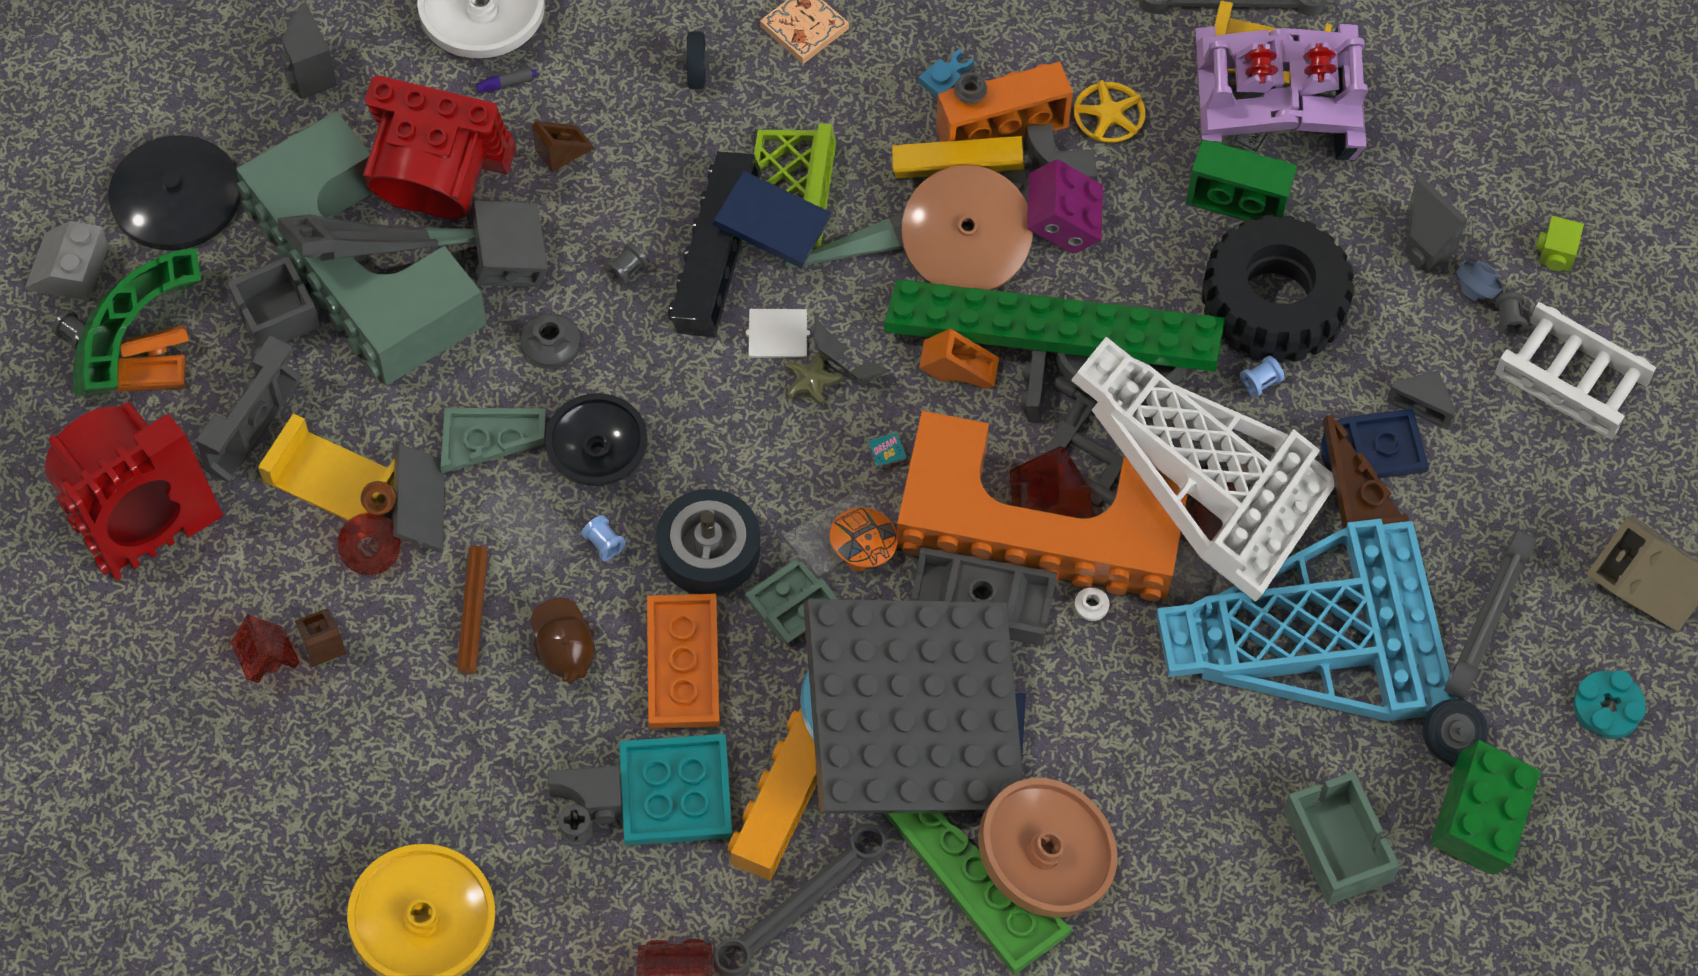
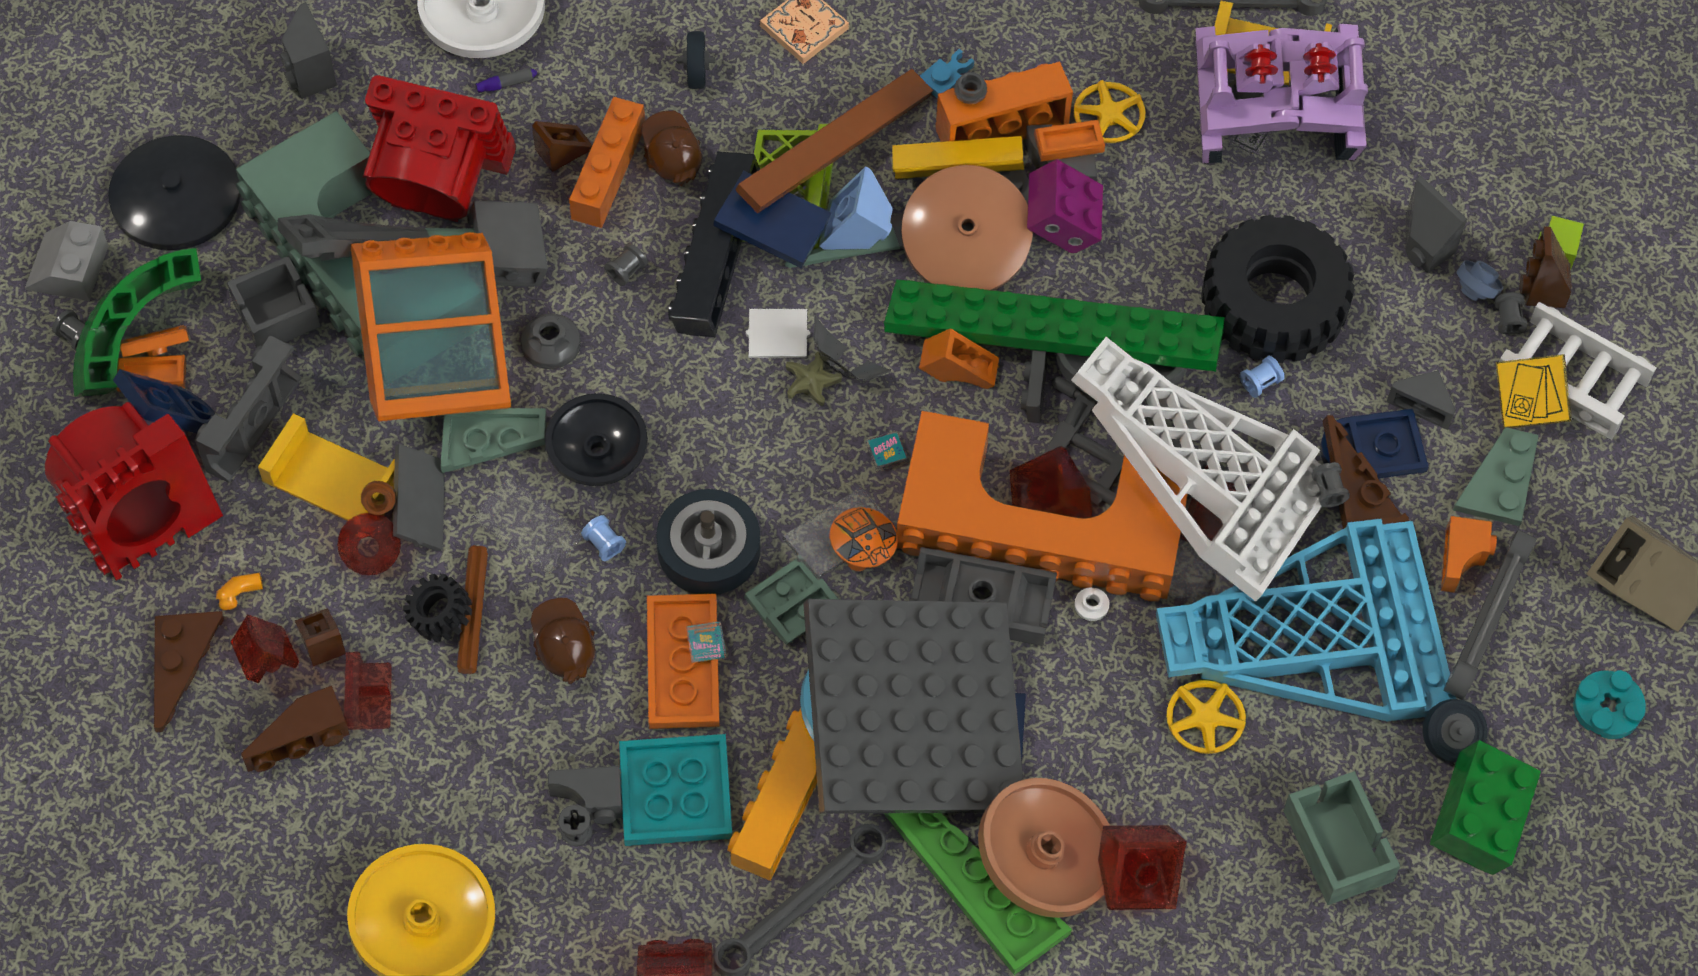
(157, 398): none -> dark blue tile
(178, 649): none -> reddish brown wing
(235, 586): none -> light orange arm
(302, 726): none -> reddish brown slope
(367, 693): none -> clear red panel
(430, 326): none -> window
(449, 618): none -> black tyre
(607, 162): none -> orange brick
(671, 147): none -> reddish brown hair
(706, 642): none -> clear tile
(833, 141): none -> dark orange tile
(858, 215): none -> light blue slope
(1069, 140): none -> orange tile
(1141, 866): none -> clear red slope
(1206, 715): none -> yellow wheel
(1239, 182): green brick -> none
(1330, 484): none -> dark grey bush
(1465, 545): none -> orange arch
(1502, 480): none -> sand green wing
(1534, 391): none -> yellow tile
(1547, 273): none -> reddish brown slope

